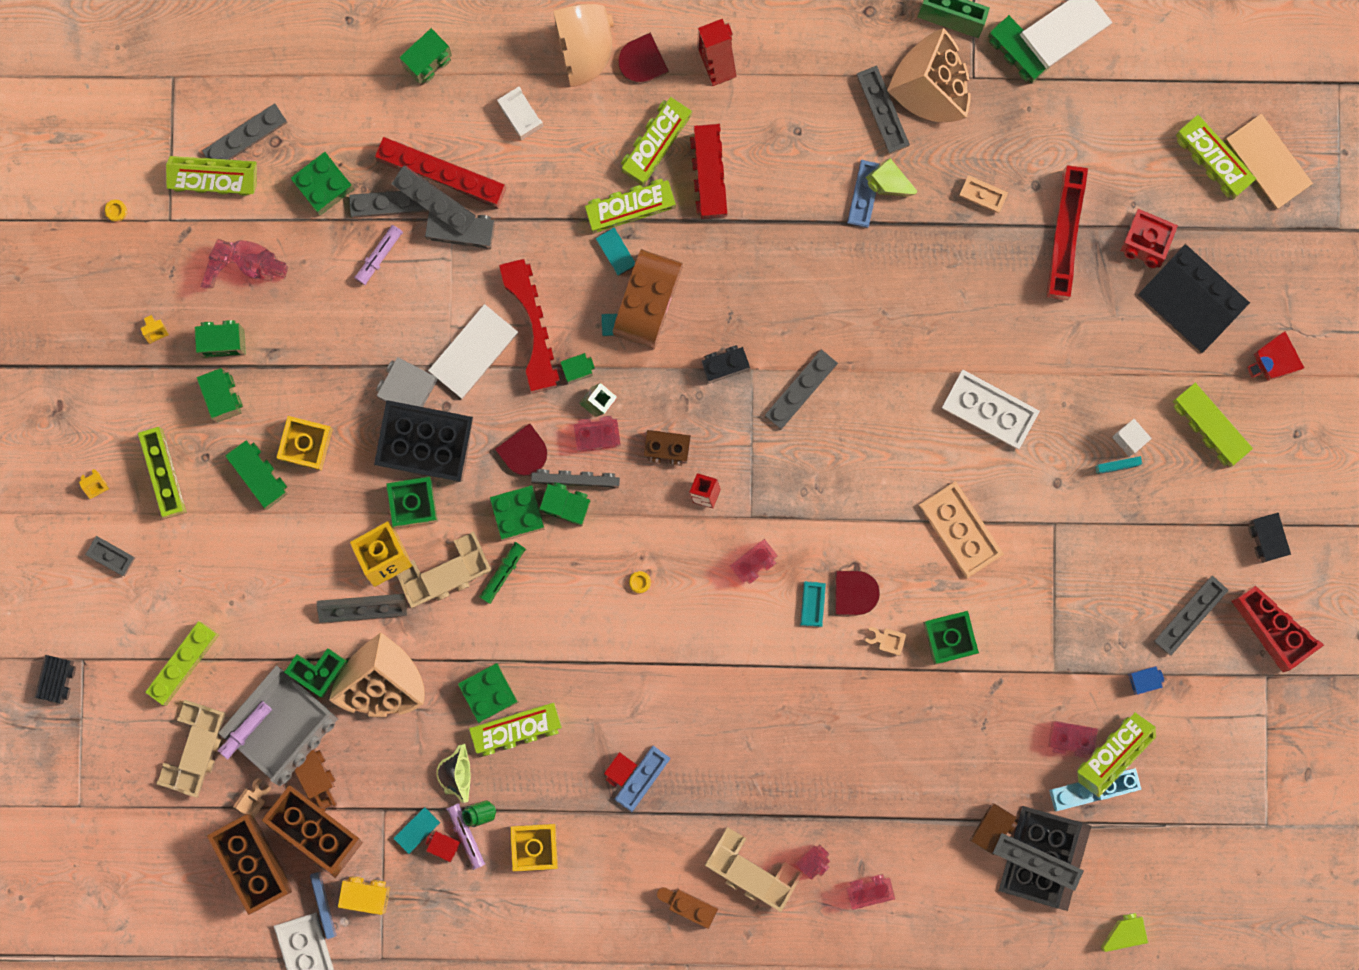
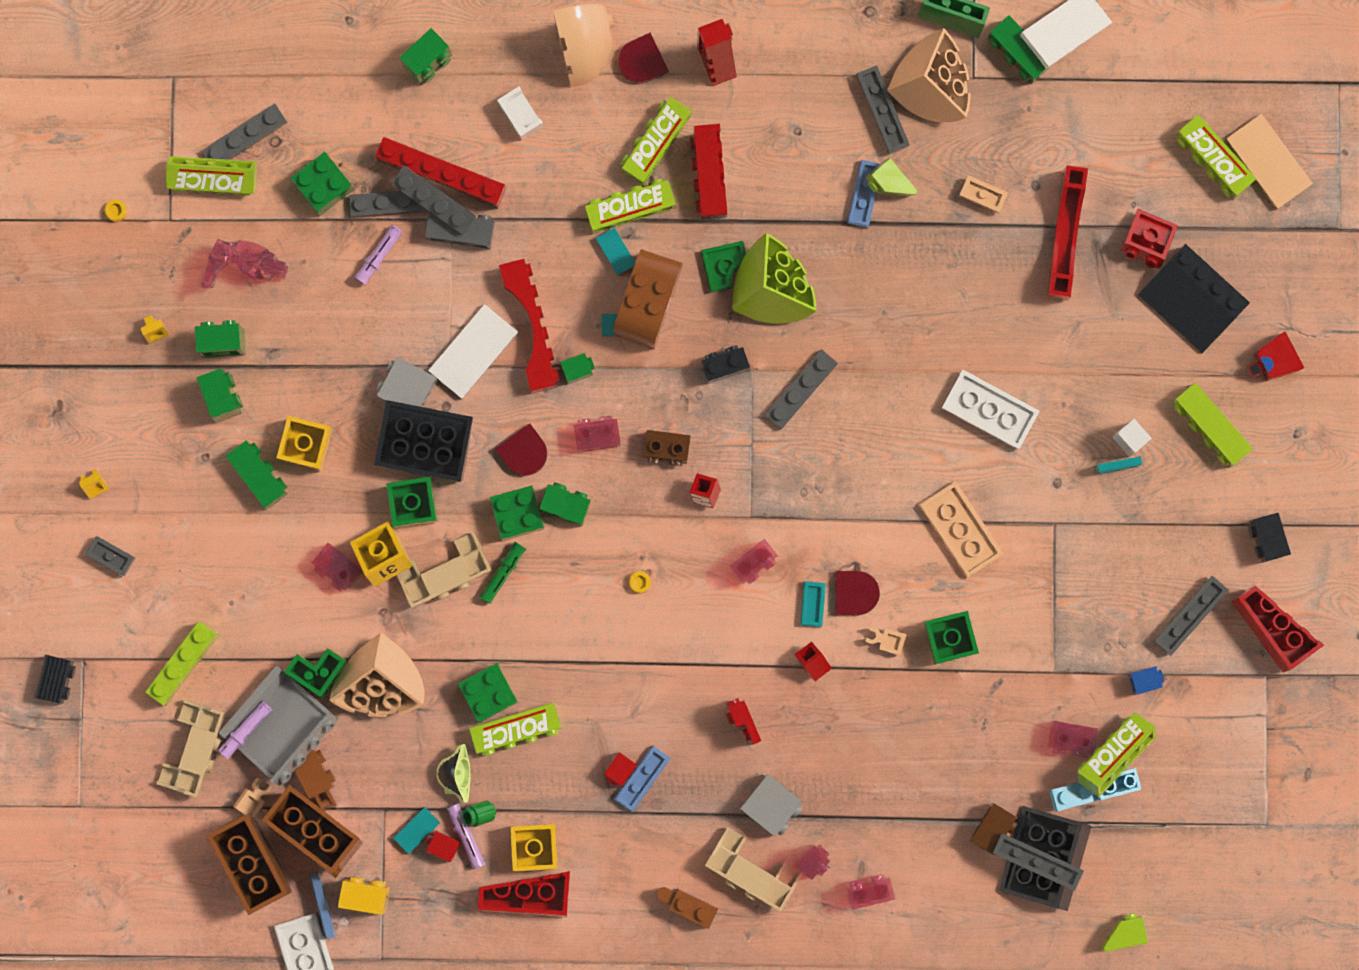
(162, 472): lime brick -> none
(336, 567): none -> clear pink brick
(361, 608): dark grey plate -> none
(531, 896): none -> red wedge
(584, 479): dark grey plate -> none
(597, 400): brick -> none
(721, 263): none -> green tile
(740, 715): none -> red plate
(772, 285): none -> lime brick
(772, 805): none -> light grey brick
(813, 661): none -> red brick

